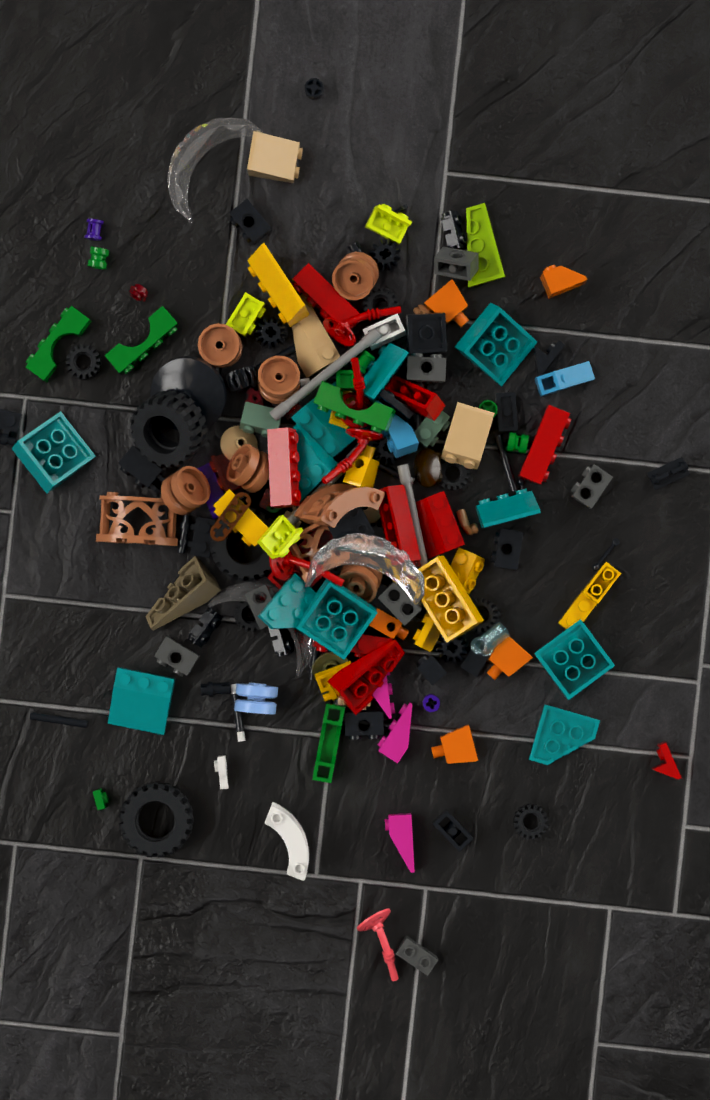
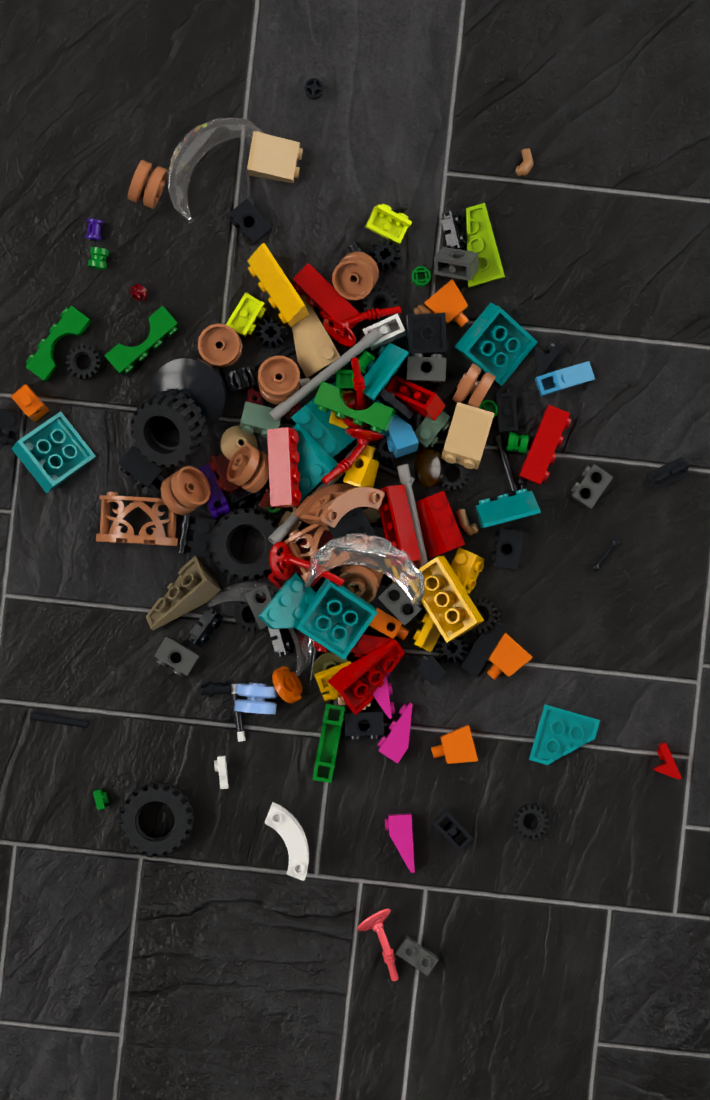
(30, 403): none -> orange torso
(141, 700): teal slope -> none
(147, 184): none -> nougat wheel
(238, 516): reddish brown beam -> none
(249, 525): yellow brick -> none
(279, 537): neon yellow bracket -> none
(287, 684): none -> orange tile
(419, 279): none -> green wheel
(434, 698): dark purple bush -> none
(472, 387): none -> nougat wheel
(491, 639): clear light blue piece -> none
(527, 163): none -> medium nougat arm
(560, 280): orange slope -> none
(574, 659): teal slope -> none
(590, 595): yellow slope -> none

